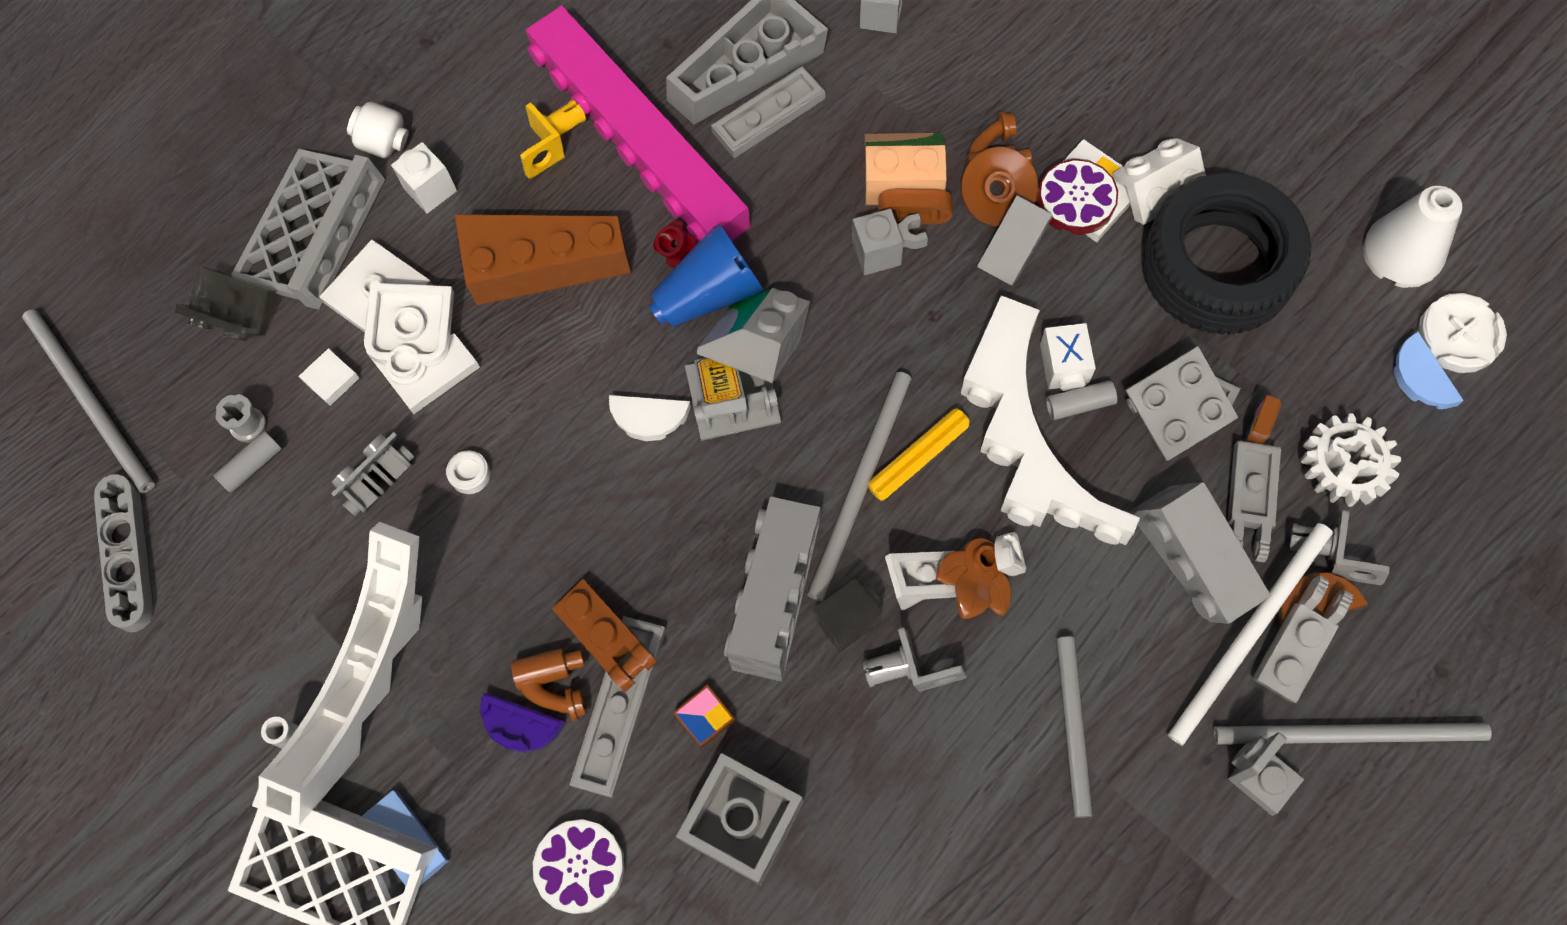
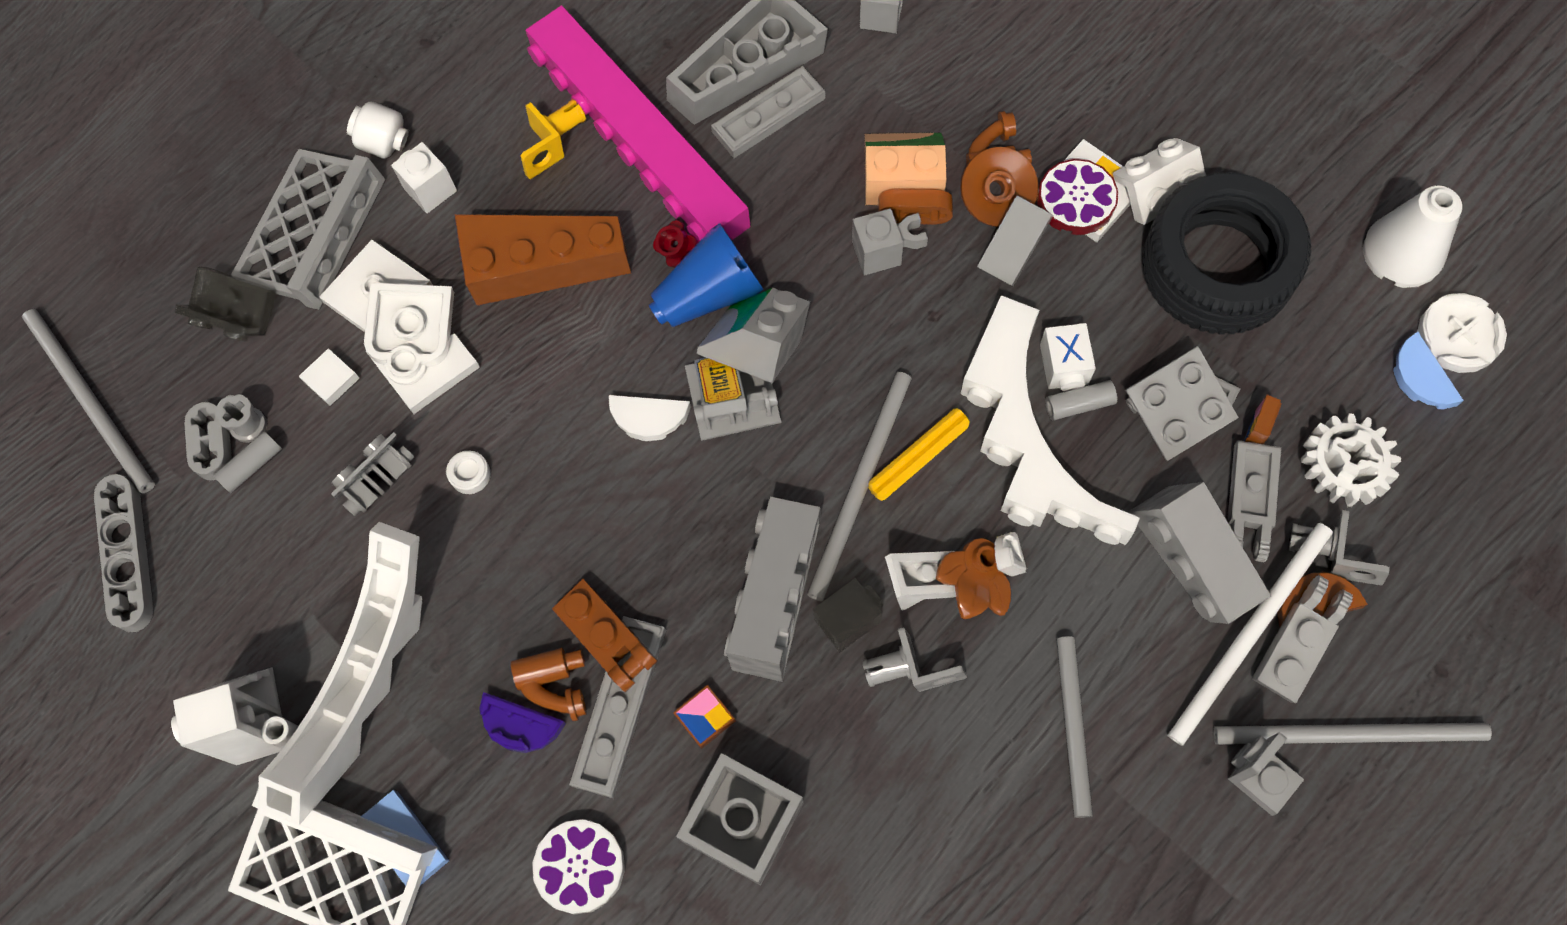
(198, 441): none -> light grey beam
(229, 718): none -> white wedge

